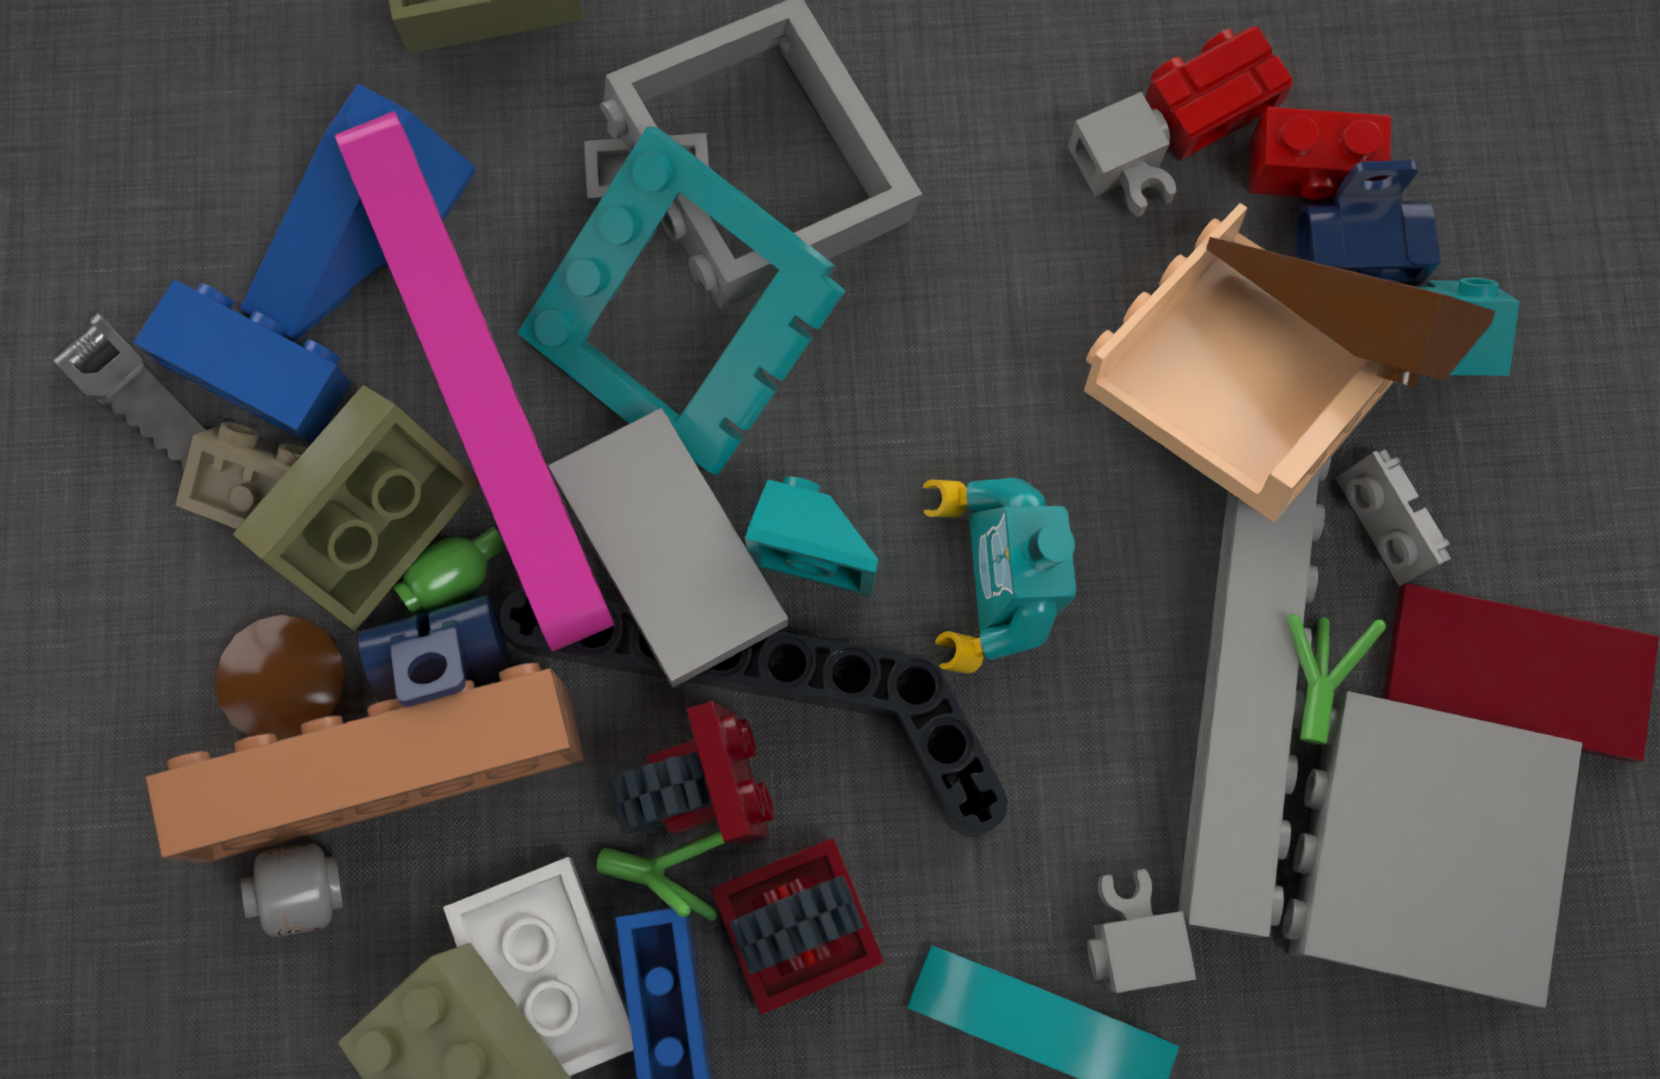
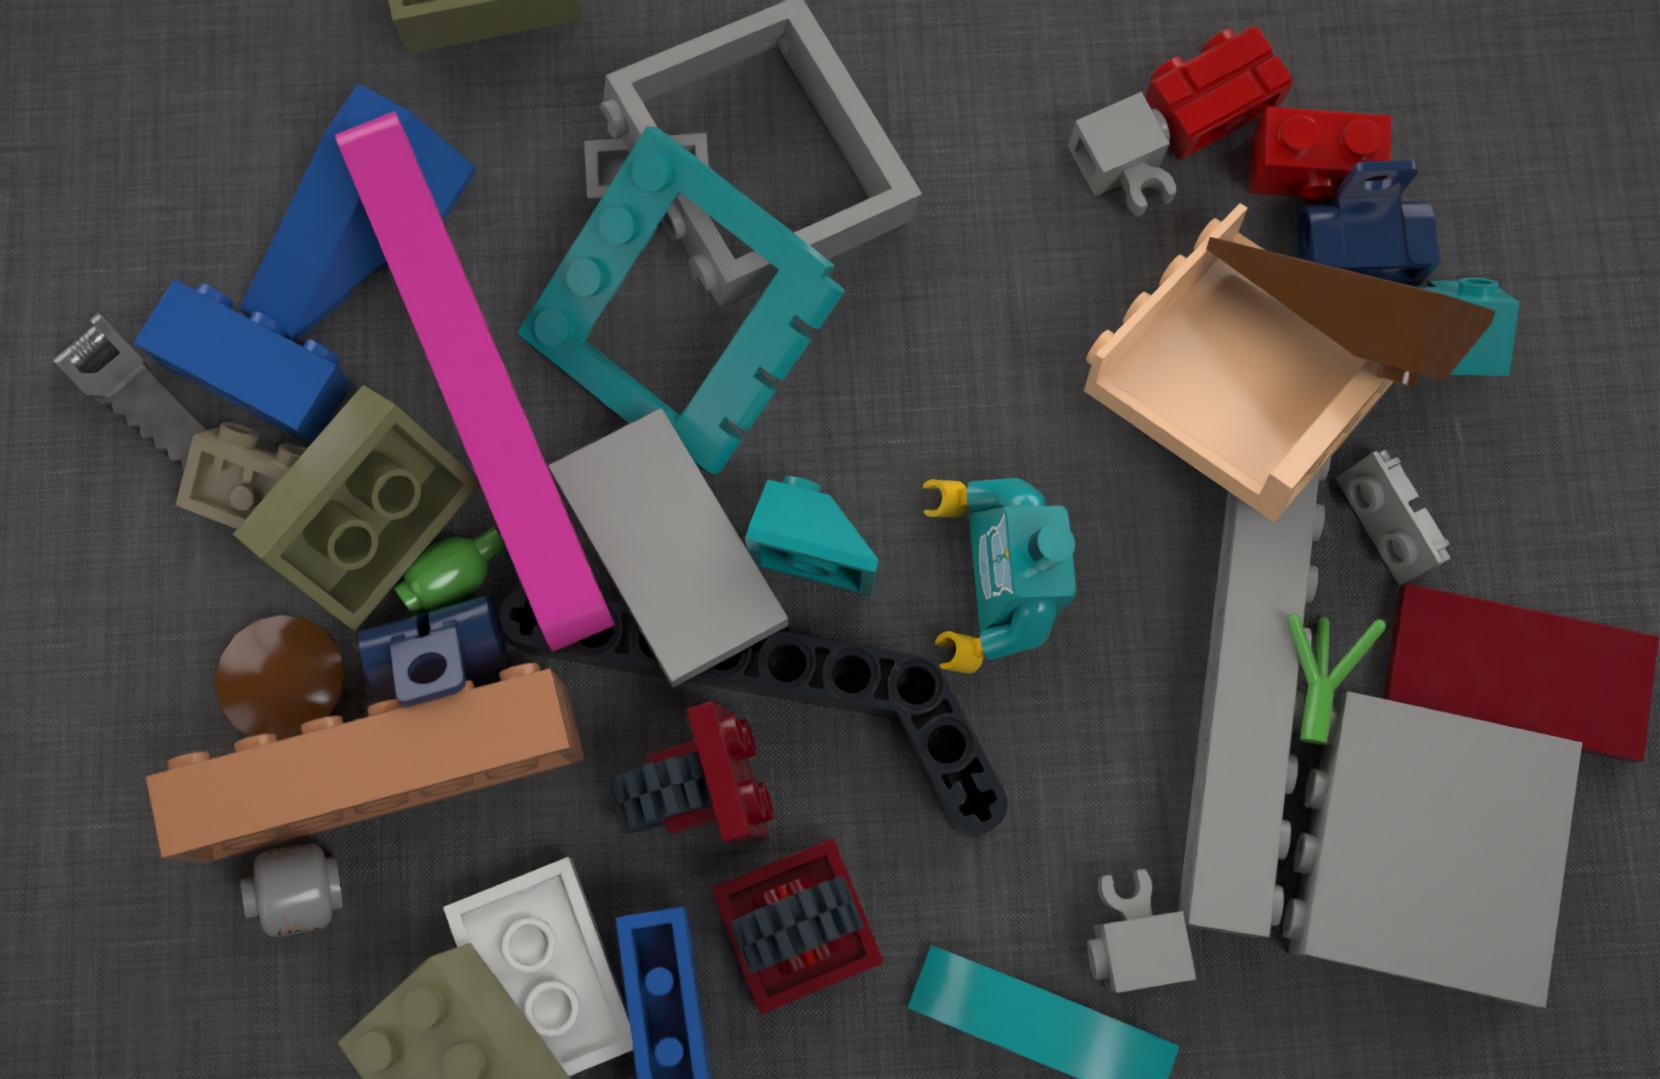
(651, 873): bright green plant -> none

